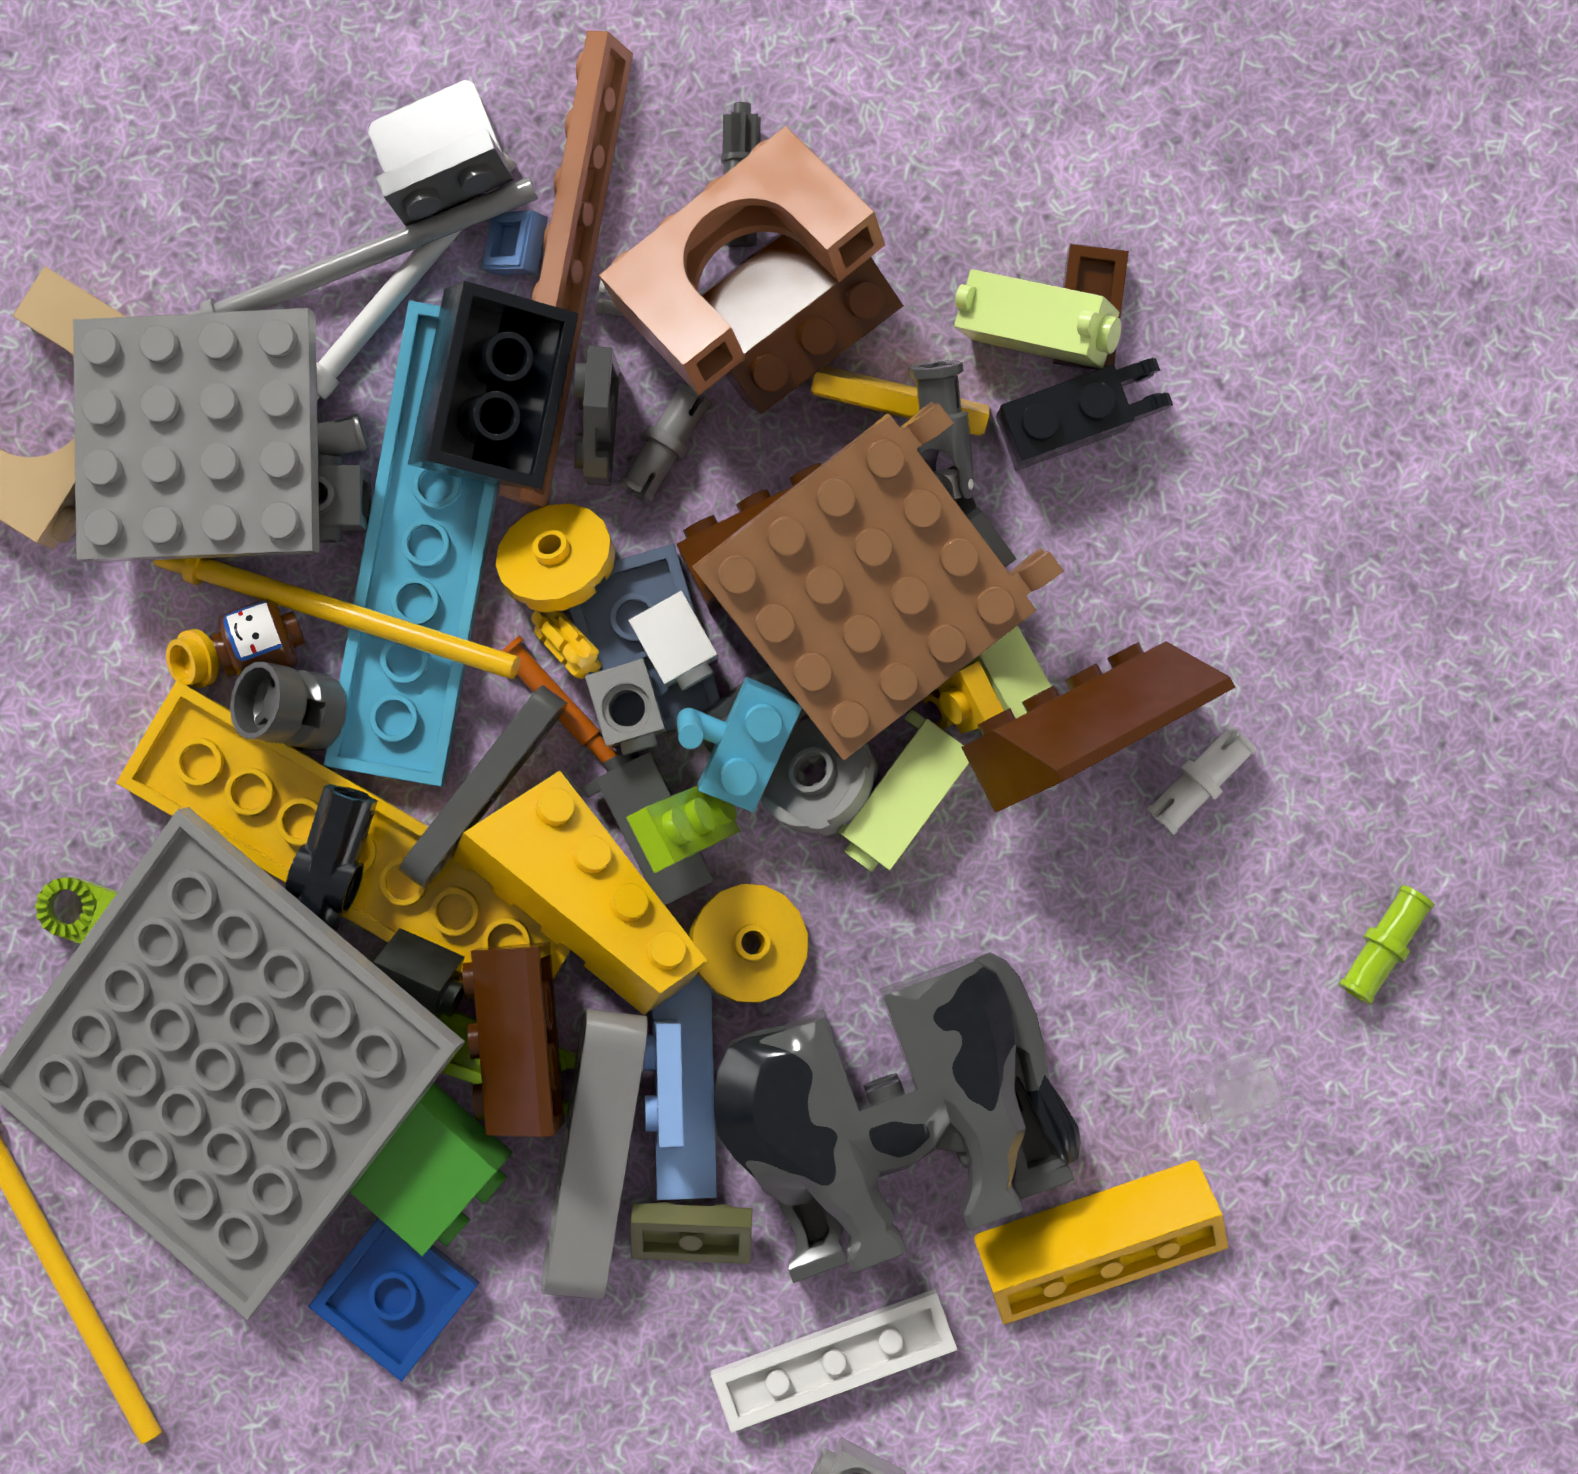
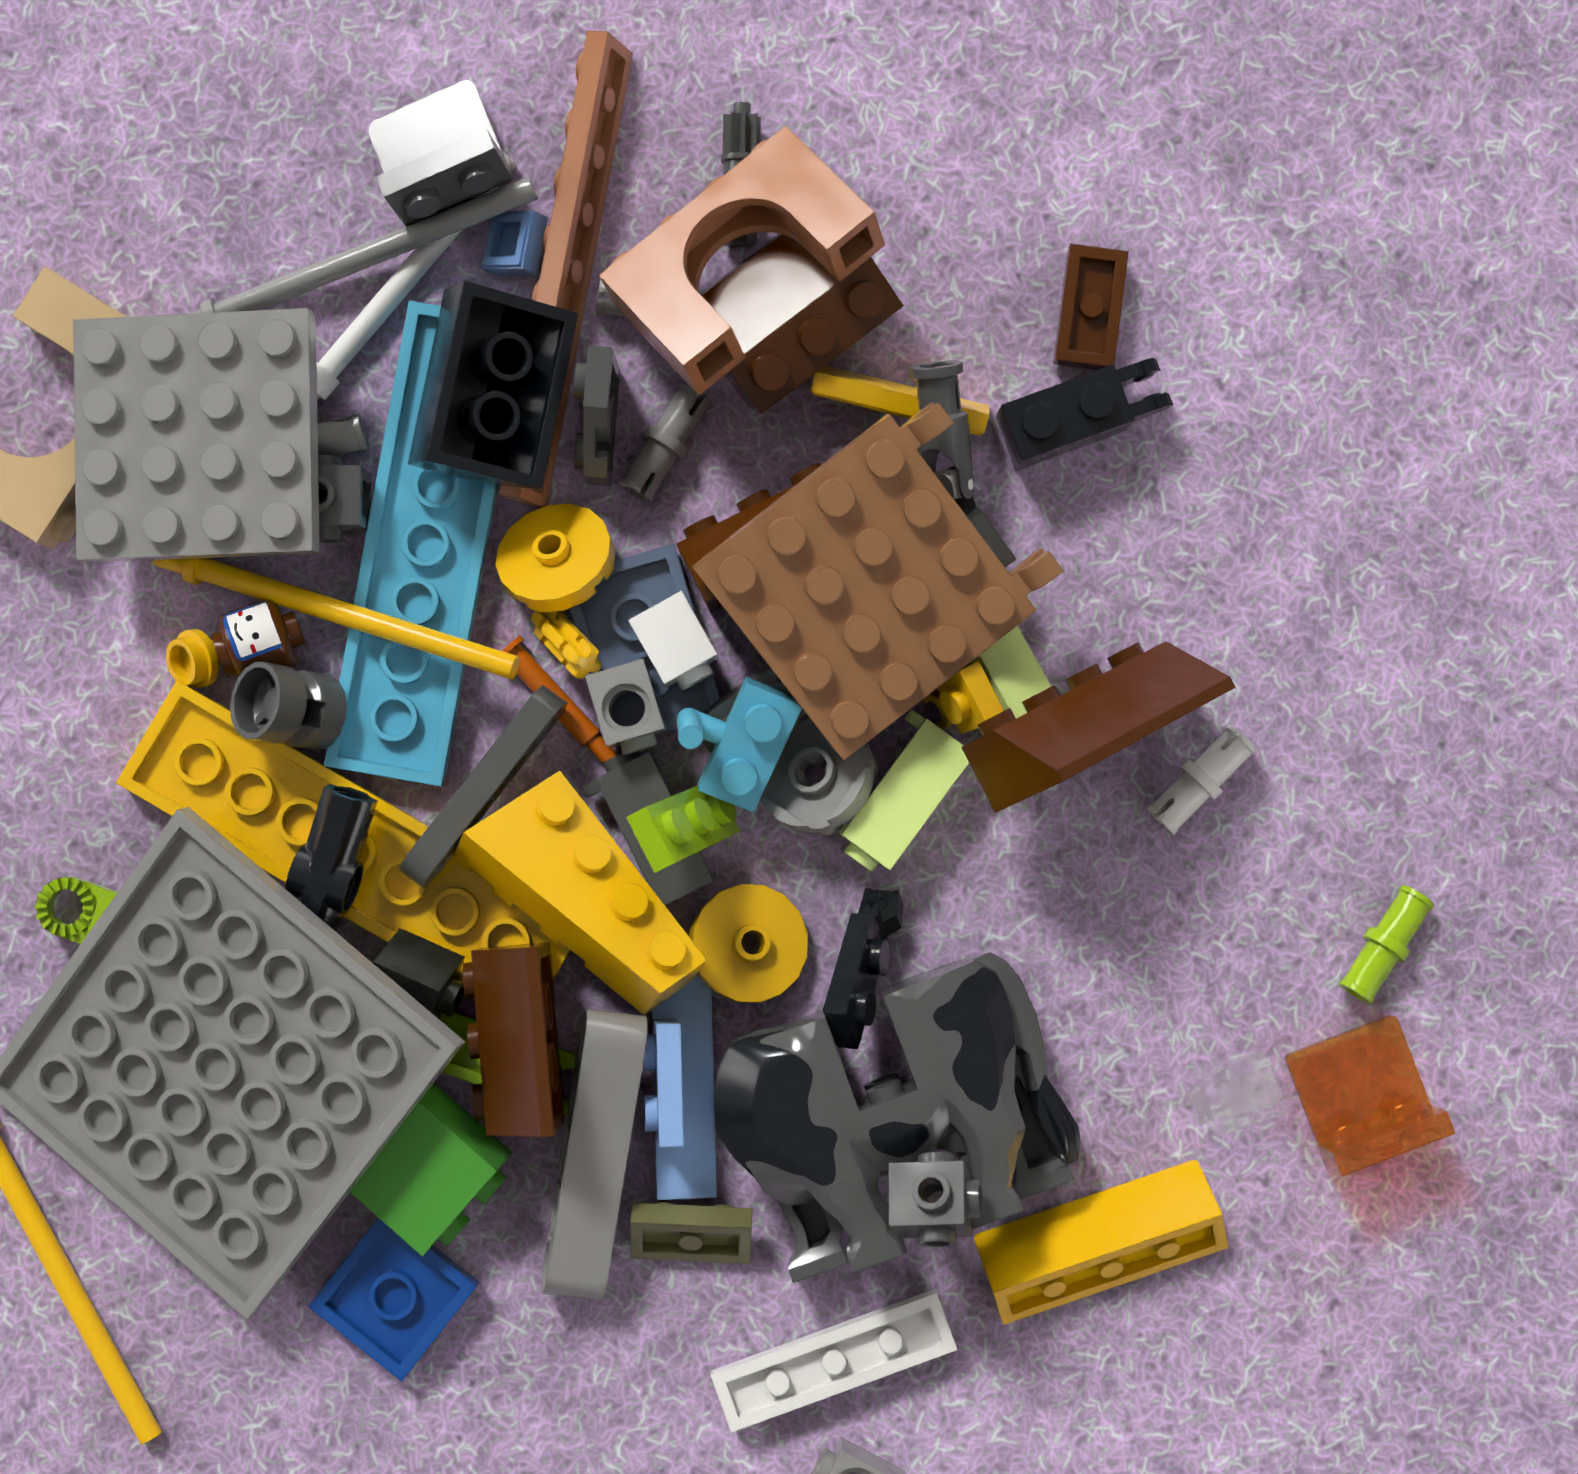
(860, 962): none -> black hinge
(916, 1186): none -> brick
(1037, 318): yellowish green brick -> none
(1365, 1097): none -> clear orange bracket

